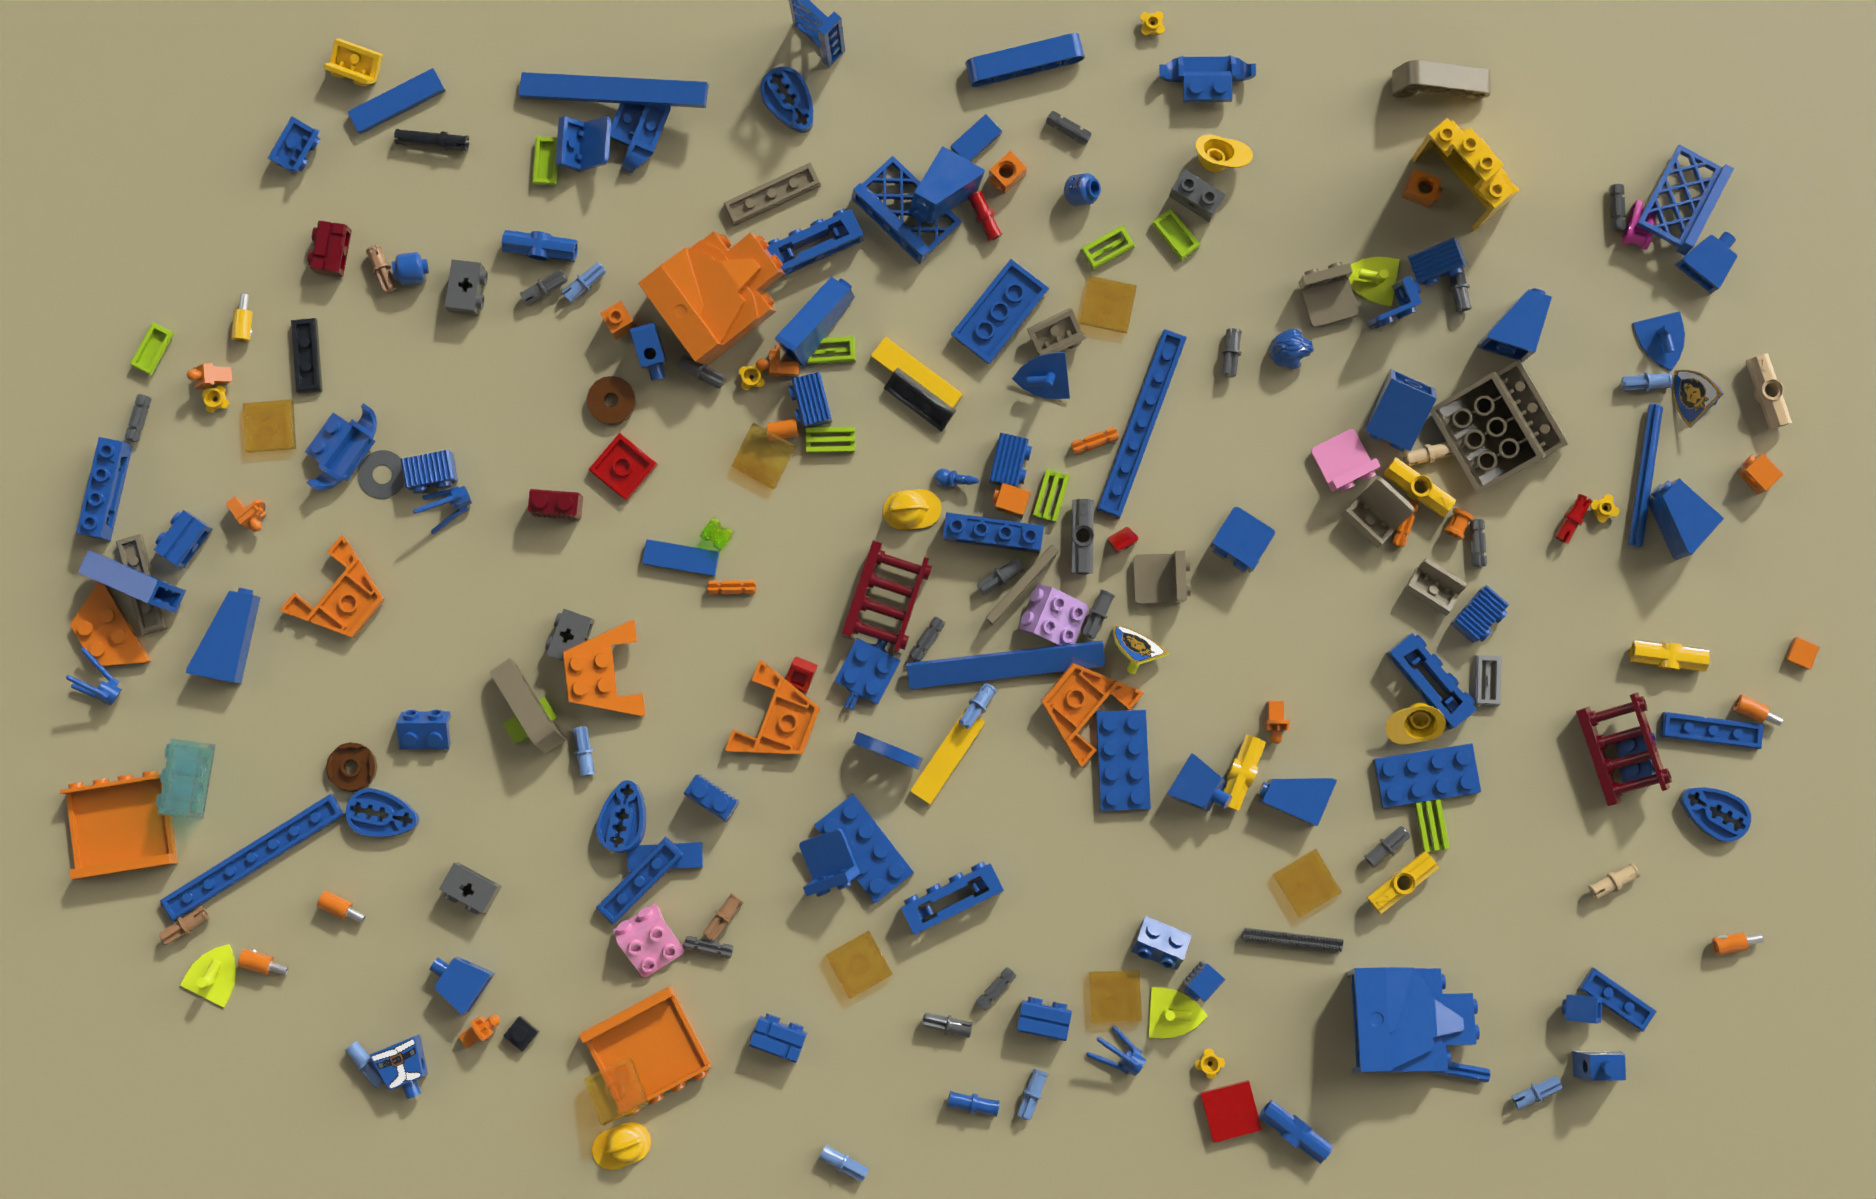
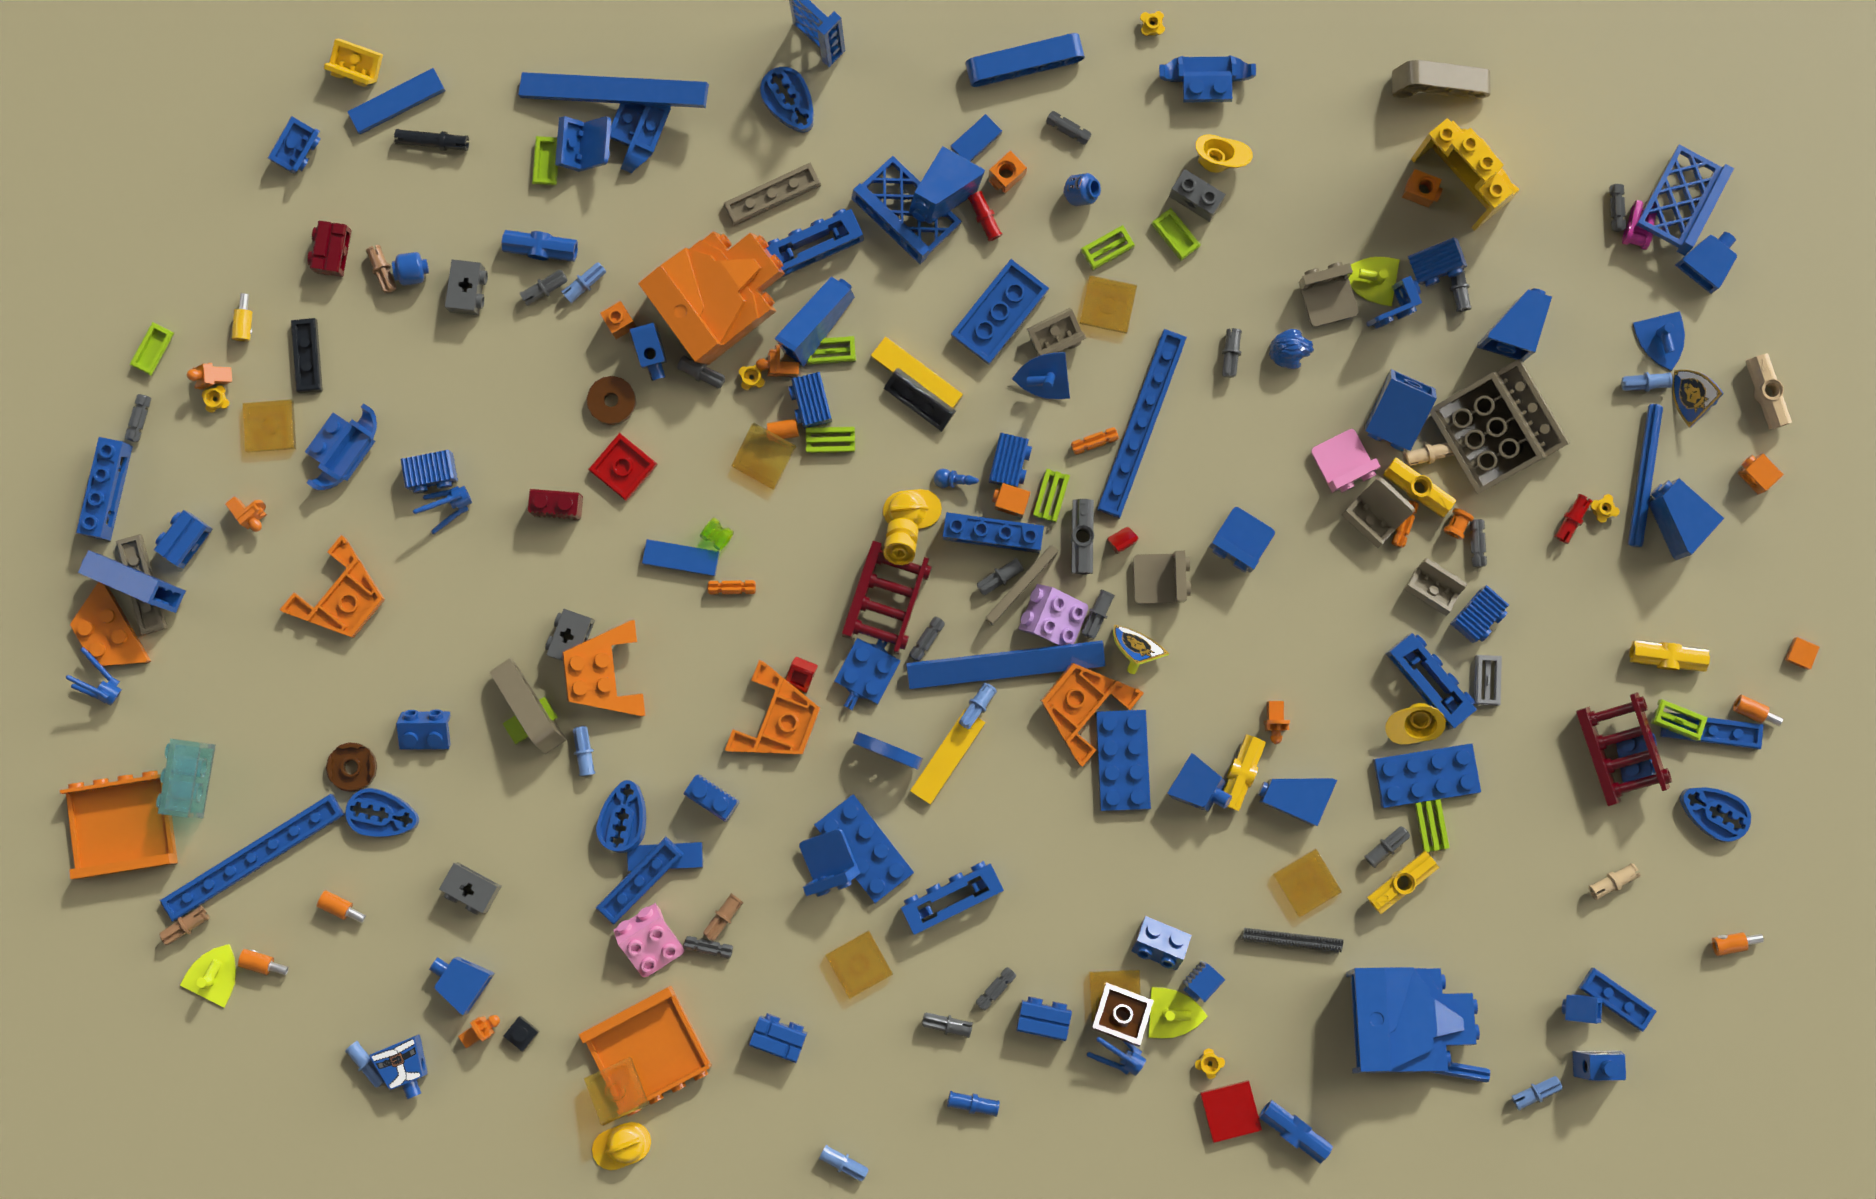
(228, 639): blue slope -> none
(365, 474): dark grey piece -> none
(901, 541): none -> yellow wheel
(1032, 1094): medium blue axle -> none
(1122, 1014): none -> reddish brown slope
(1674, 728): none -> lime tile

